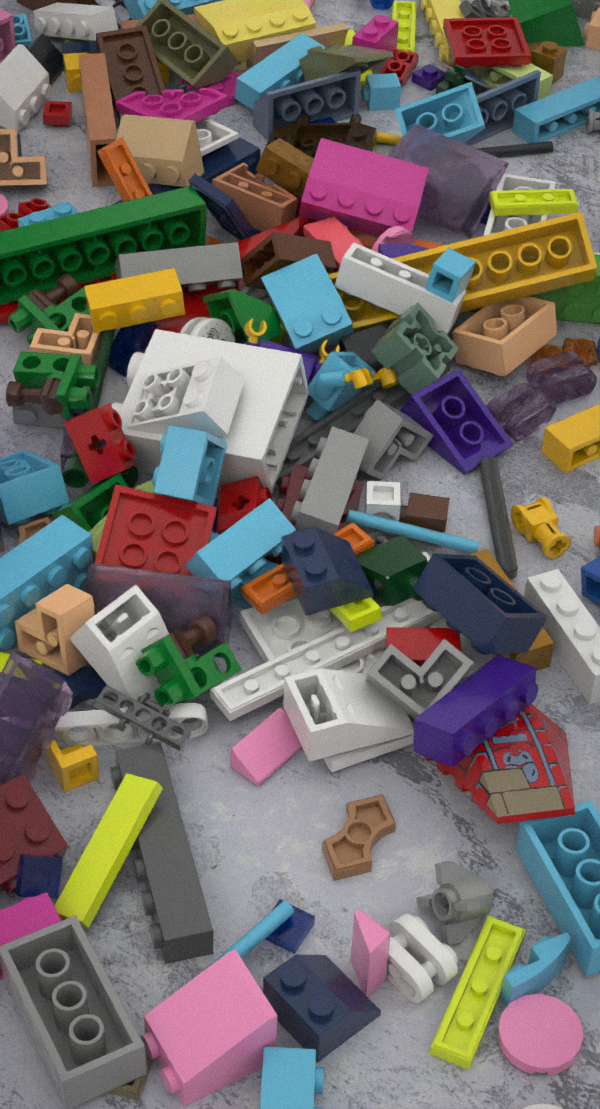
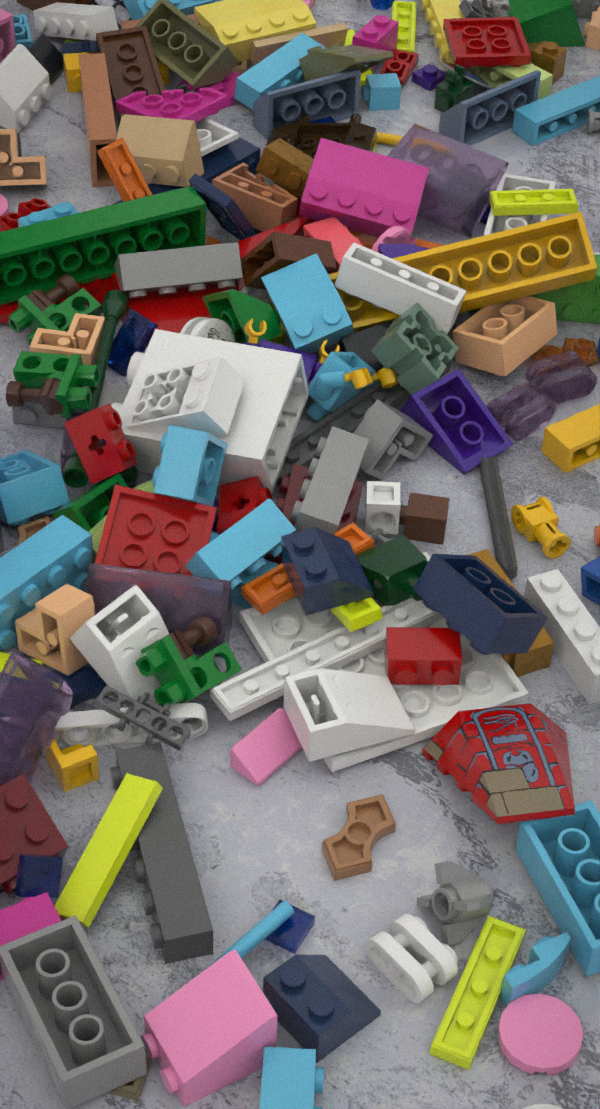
(57, 113): red plate -> none
(134, 300): yellow brick -> none
(369, 952): bright pink slope -> none
(412, 531): medium azure bar -> none
(414, 686): light grey brick -> none
(449, 113): medium azure slope -> none
(450, 275): medium azure brick -> none
(474, 710): dark purple brick -> none
(520, 149): black bar -> none

